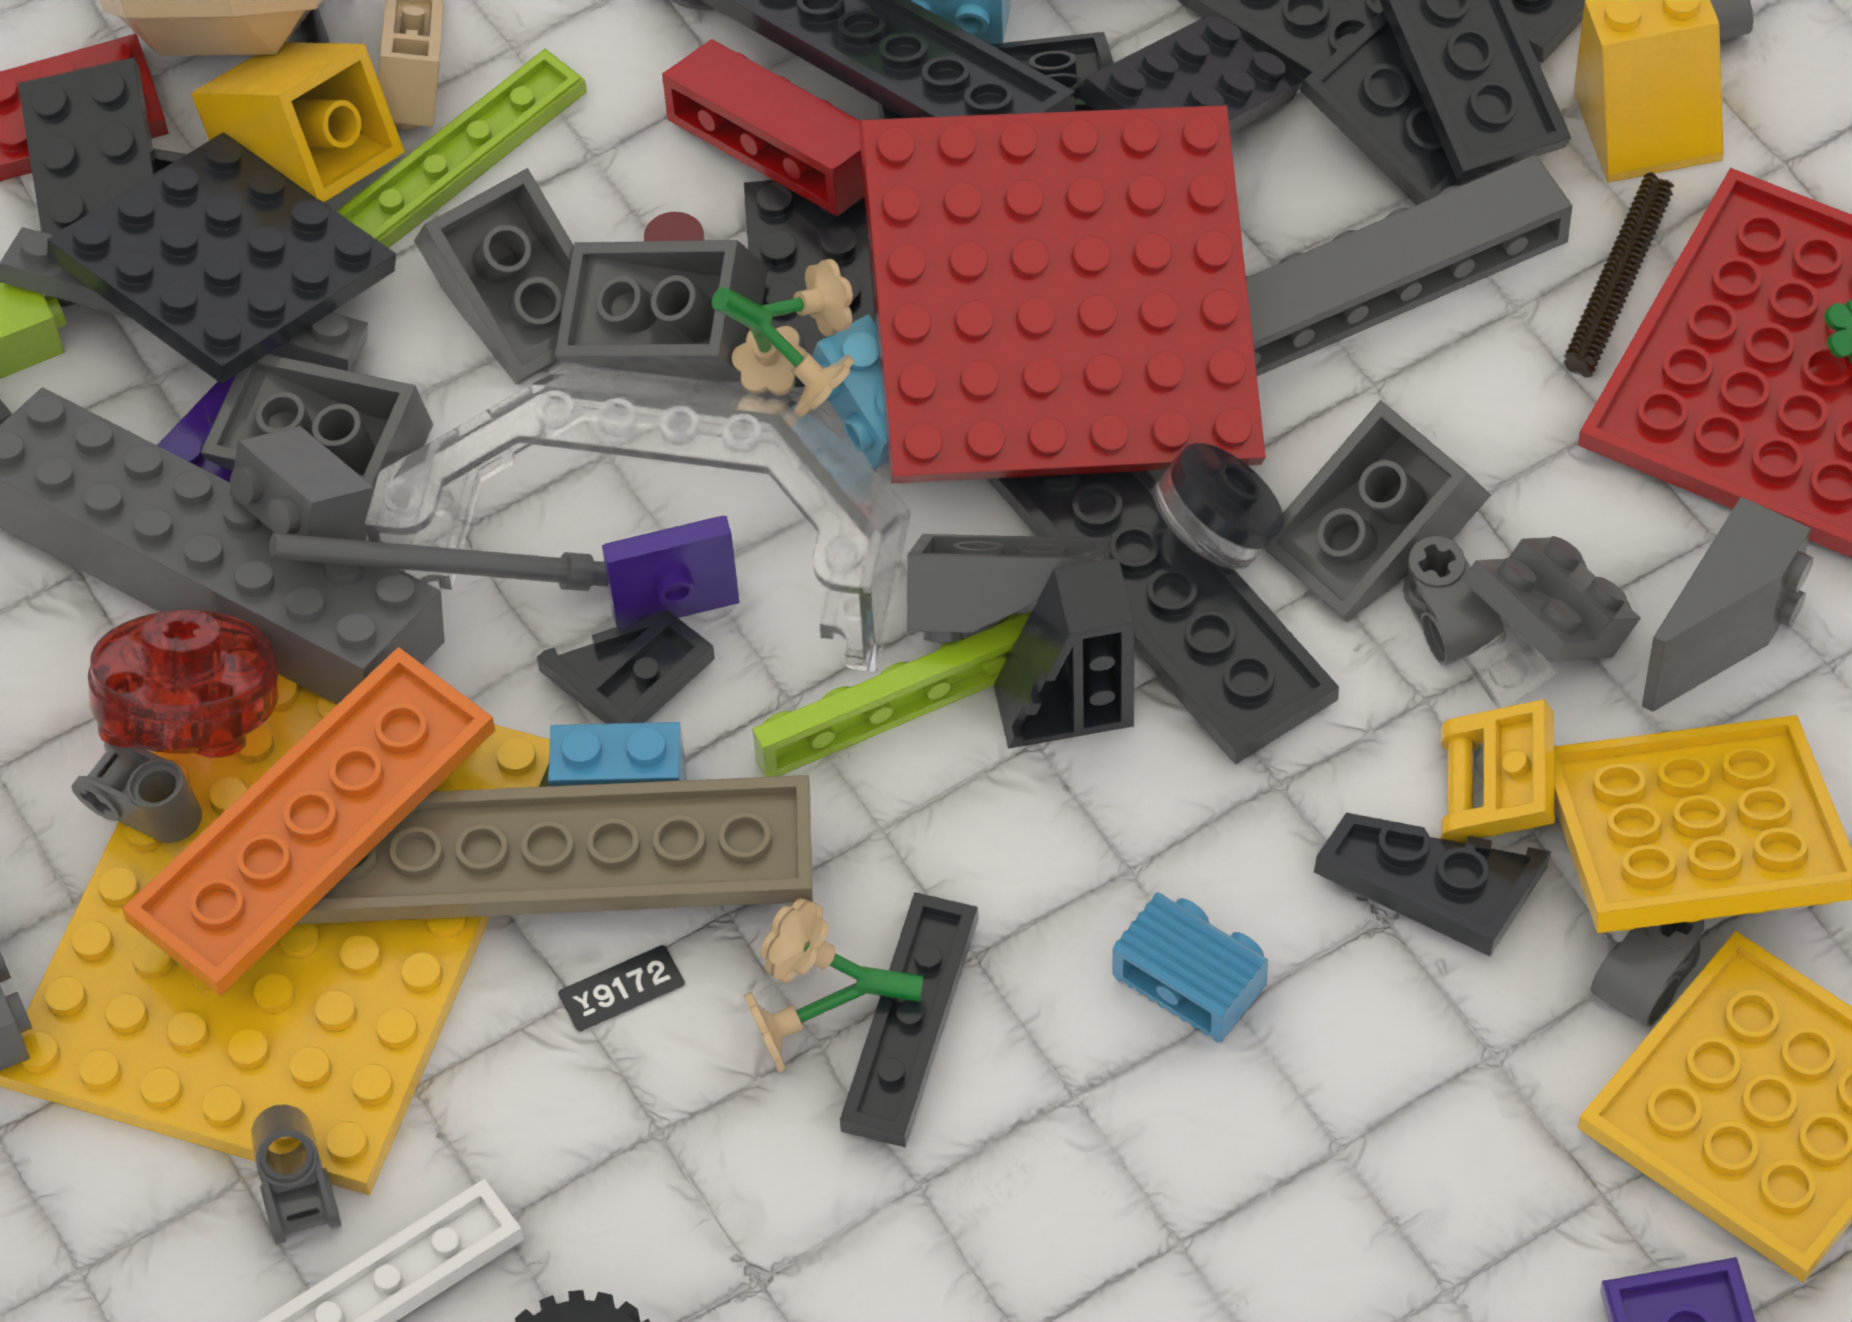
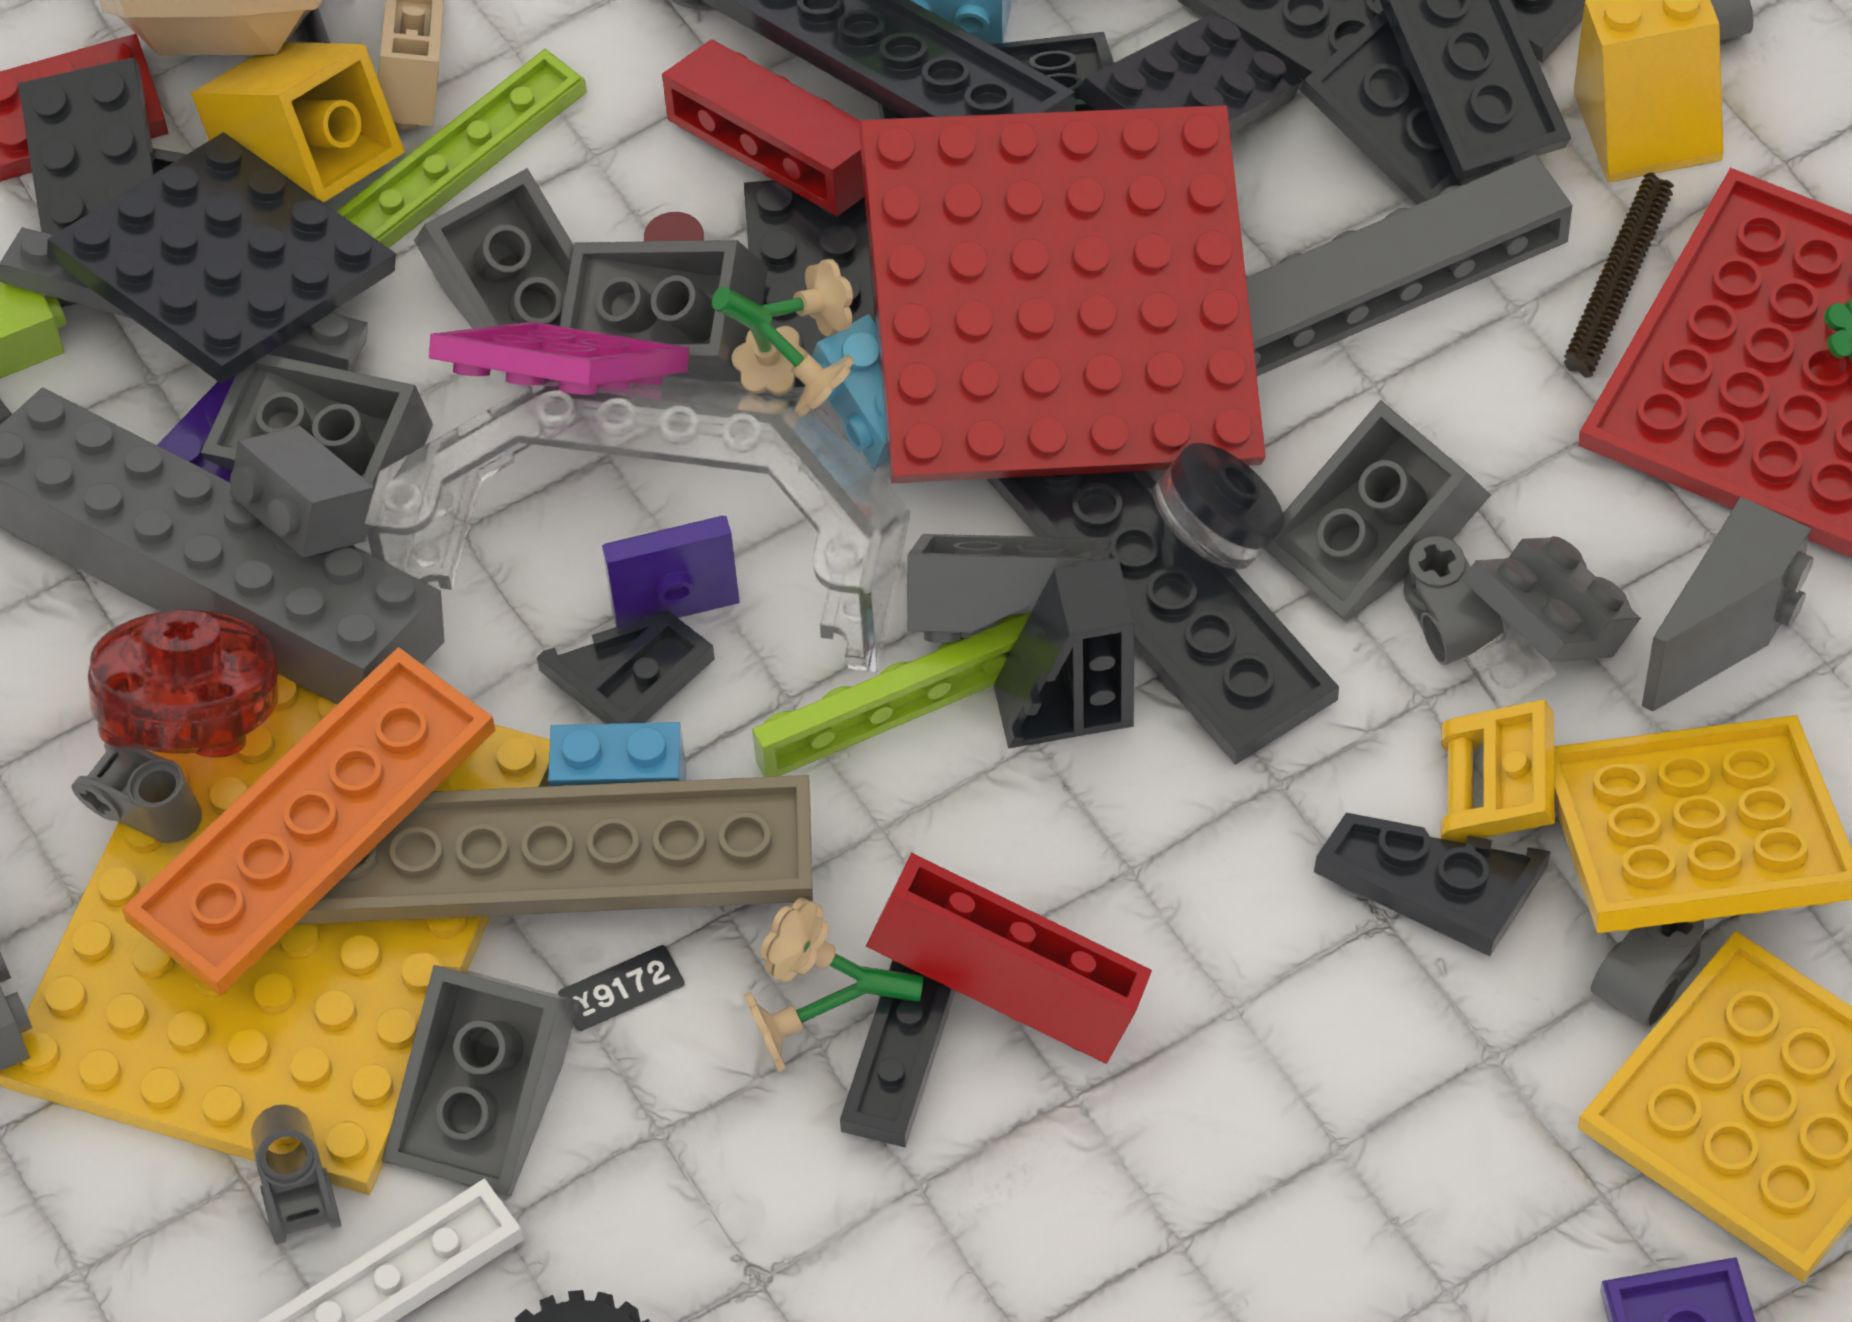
(478, 1077): none -> dark grey slope
(569, 355): none -> dark pink plate
(570, 571): dark grey bar -> none
(1009, 958): none -> red brick
(1190, 965): dark azure brick -> none

